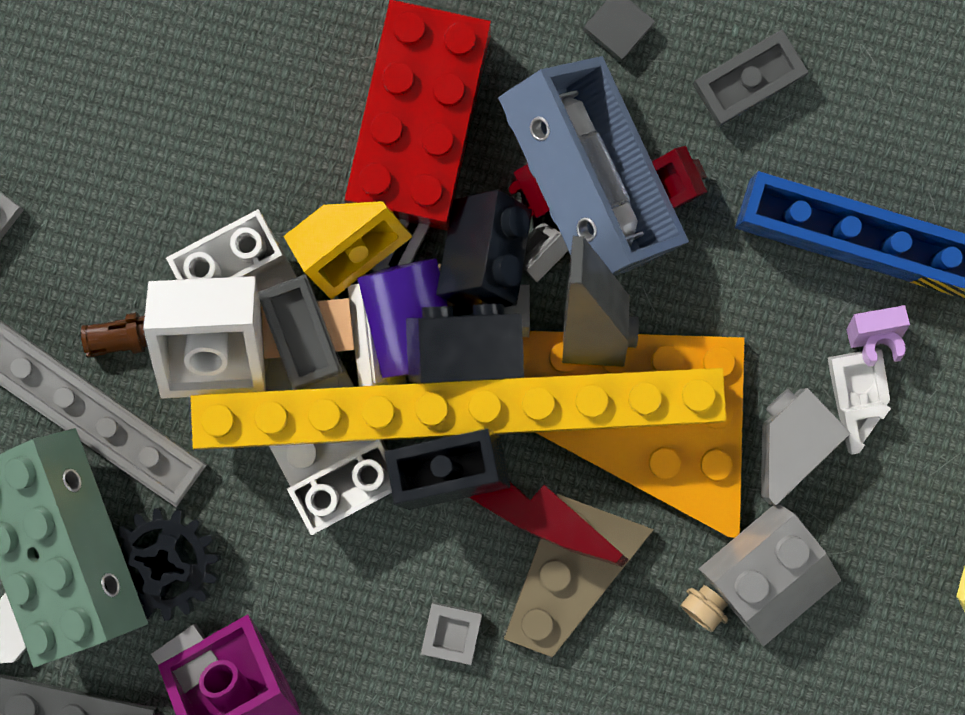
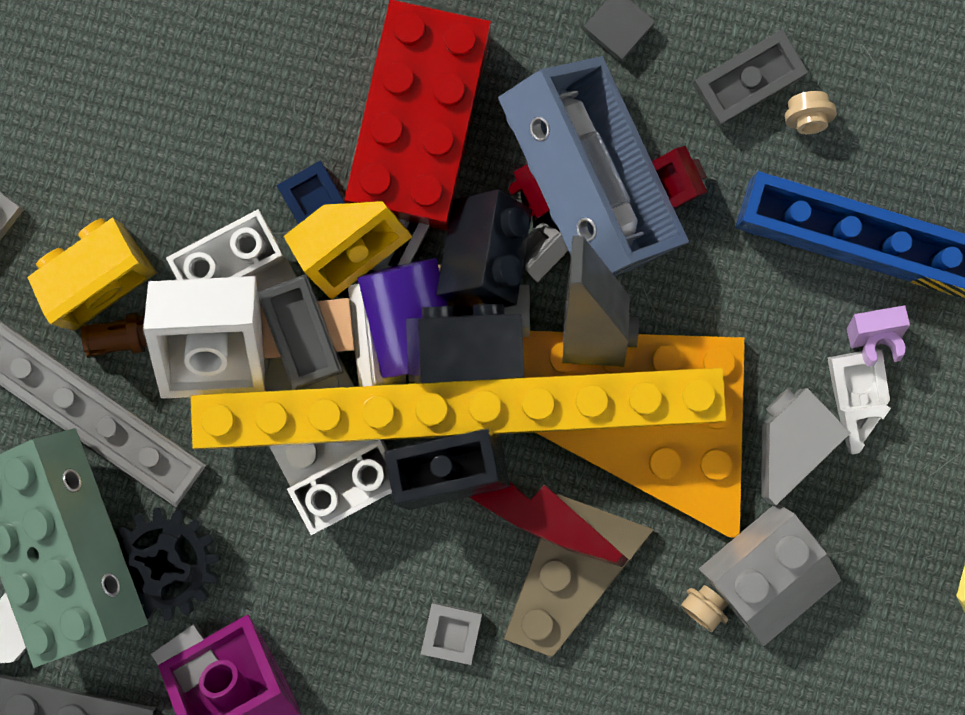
(90, 274): none -> yellow slope
(309, 191): none -> dark blue tile
(810, 112): none -> tan plate

